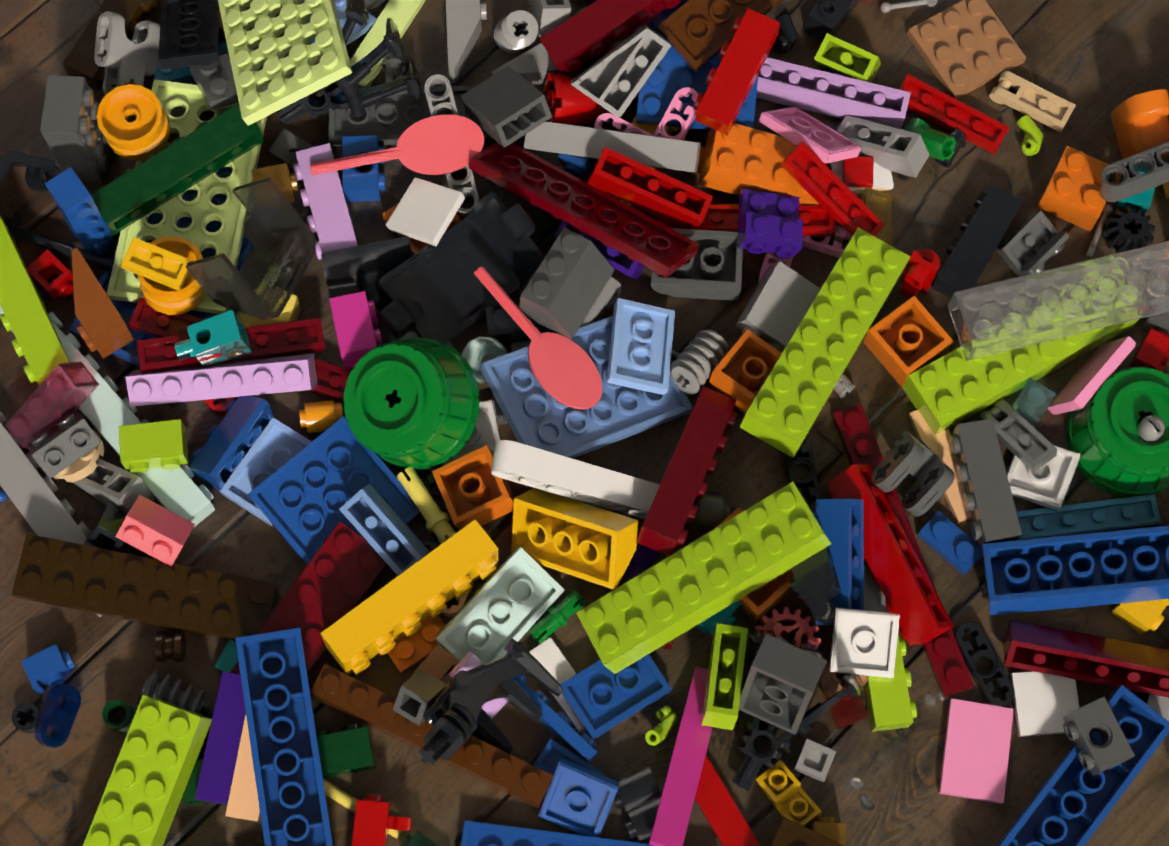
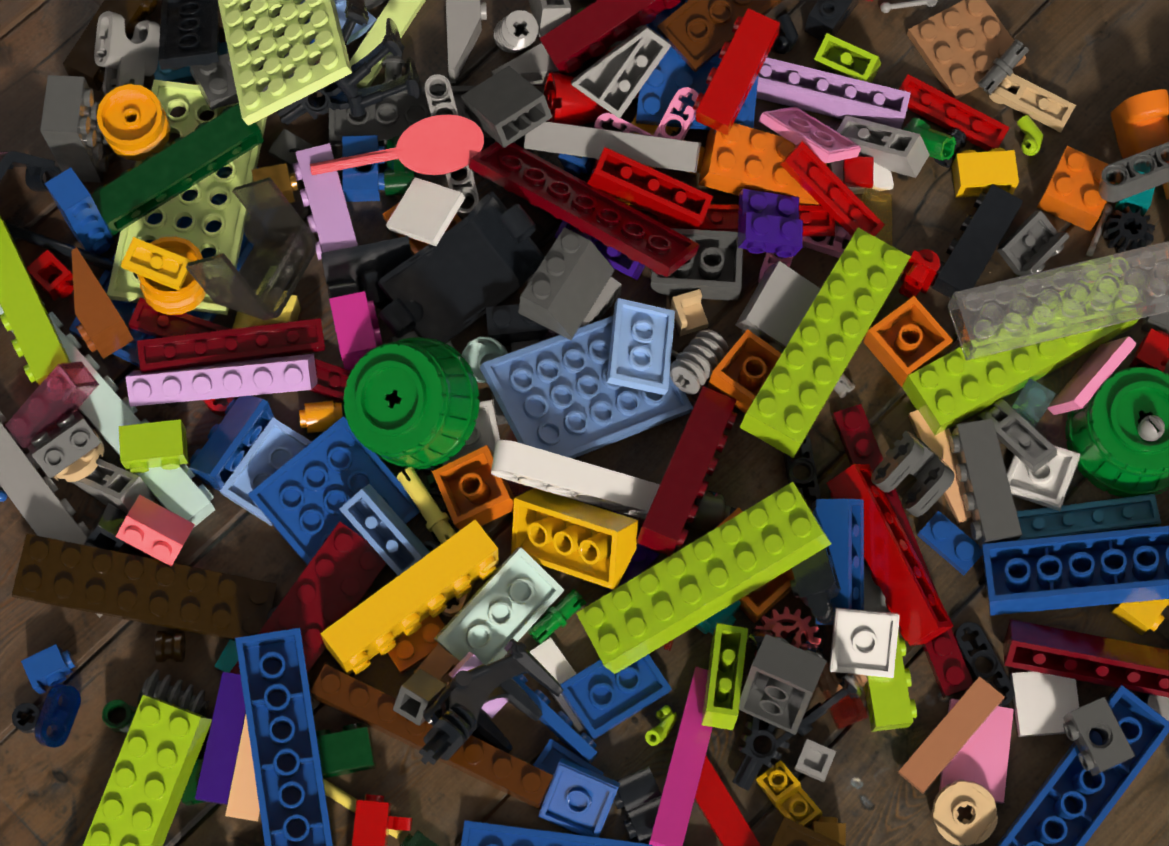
(215, 340): teal torso -> none
(396, 176): none -> dark green piece
(554, 359): coral piece -> none
(689, 312): none -> tan panel
(951, 735): none -> nougat tile
(966, 831): none -> tan plate
(979, 170): none -> yellow brick
(1003, 67): none -> dark grey pin

